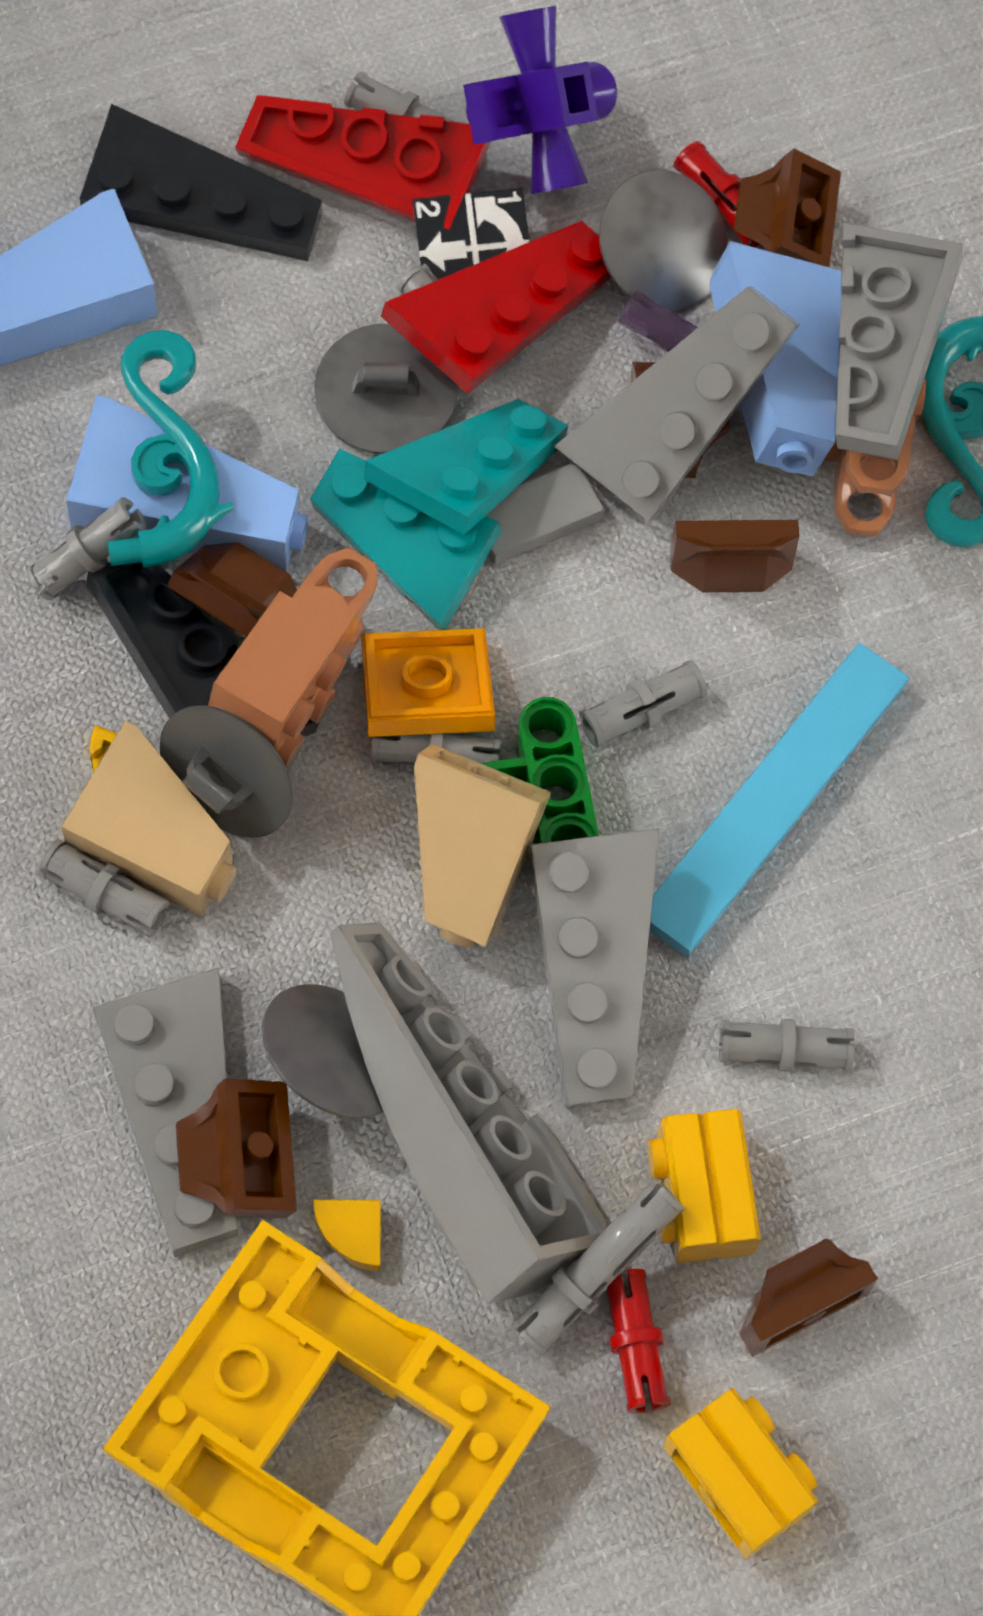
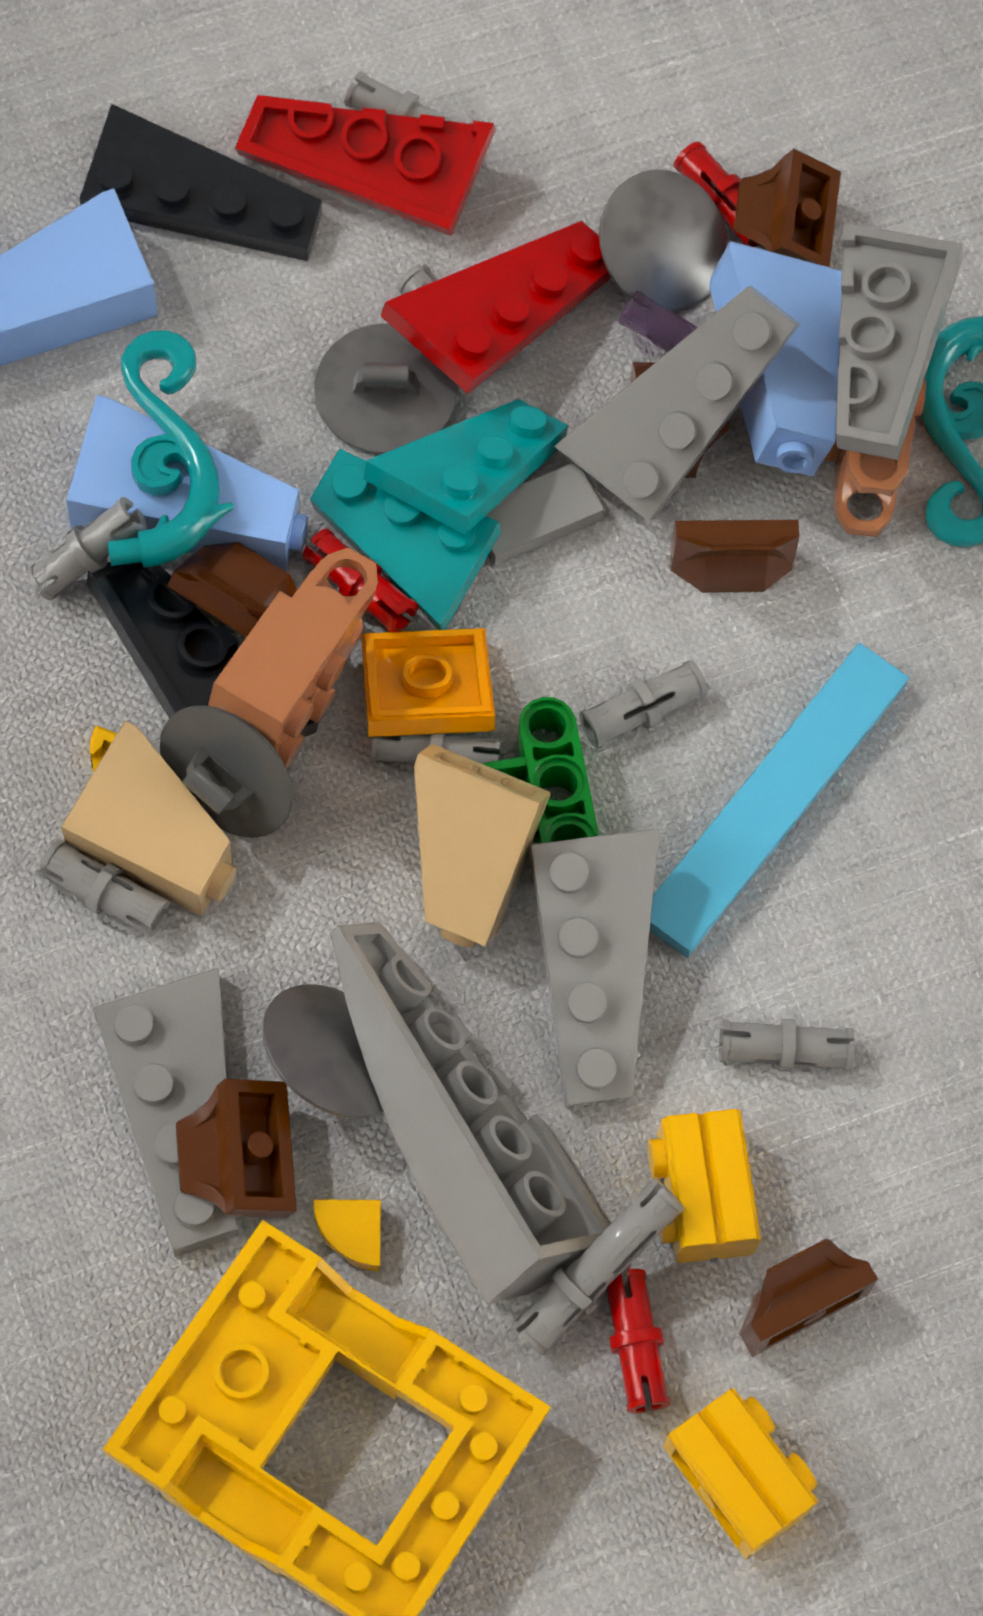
(388, 601): none -> red pin
(482, 228): sticker -> none
(541, 100): dark purple brick -> none

